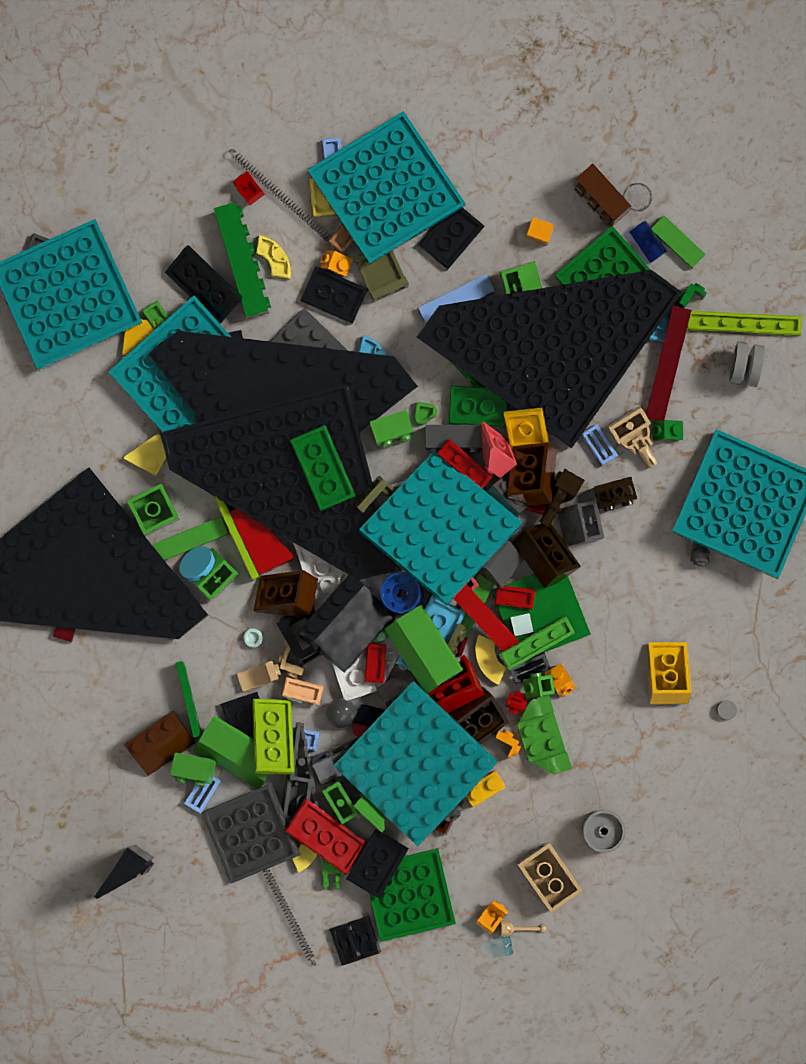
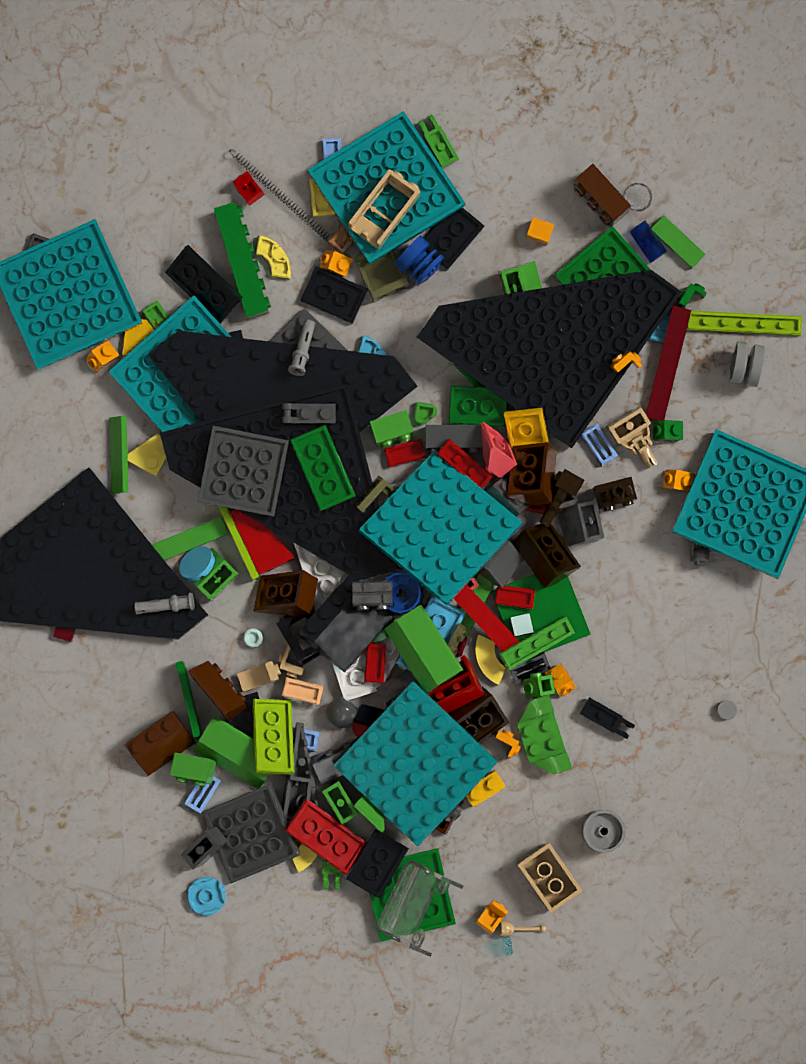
(101, 356): none -> light orange bracket
(118, 454): none -> bright green tile
(131, 865): black slope -> none
(153, 509): bright green brick -> none
(174, 603): none -> light grey pin
(204, 848): none -> dark grey brick
(206, 896): none -> medium azure tile
(218, 689): none -> reddish brown slope
(243, 471): none -> dark grey plate
(283, 906): dark grey piece -> none
(301, 355): none -> light grey pin
(309, 413): none -> dark grey plate
(355, 940): black slope -> none
(366, 228): none -> tan door
(372, 595): none -> flat silver brick
(404, 453): none -> red tile
(409, 903): none -> clear windscreen
(419, 261): none -> blue wheel
(439, 143): none -> bright green hinge
(473, 290): light blue tile -> none
(516, 702): red gear -> none
(605, 717): none -> black hinge
(621, 361): none -> light orange bracket
(668, 673): yellow slope -> none
(678, 480): none -> light orange bracket

